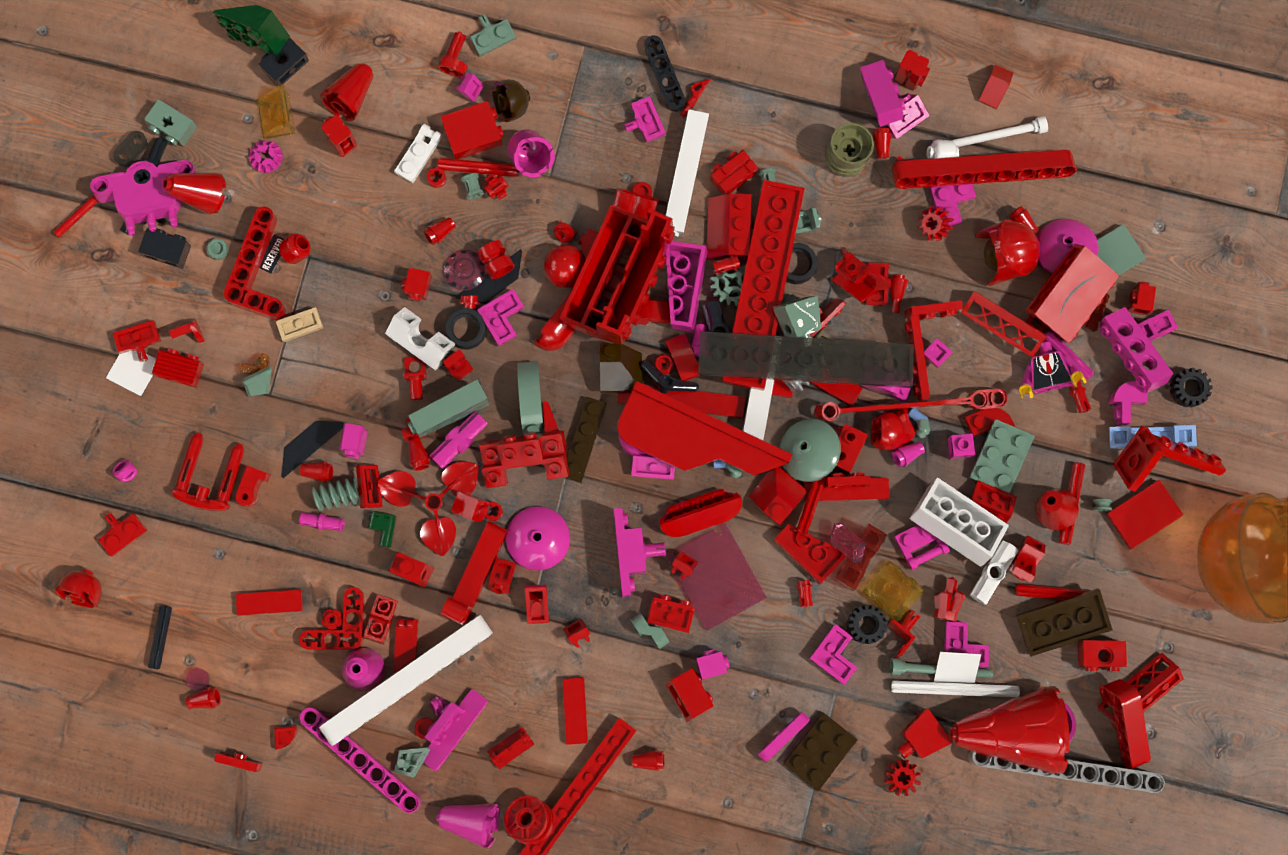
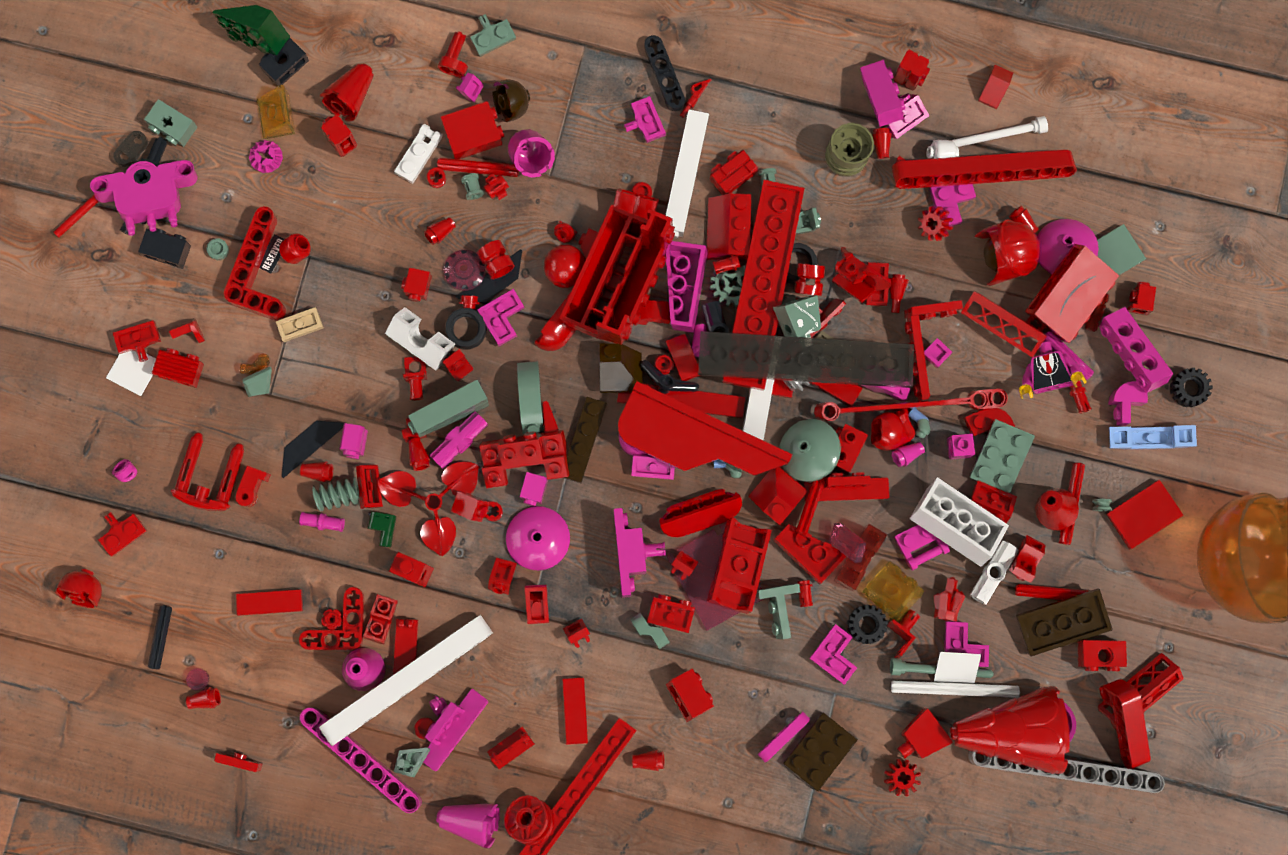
(197, 190): red cone -> none
(284, 736): red tile -> none
(475, 574): red beam -> none
(533, 489): none -> dark pink brick
(712, 664): dark pink brick -> none
(739, 566): none -> red piece
(777, 607): none -> sand green bracket
(812, 272): none -> red wheel
(1147, 449): red bracket -> none
(1158, 325): dark pink slope -> none

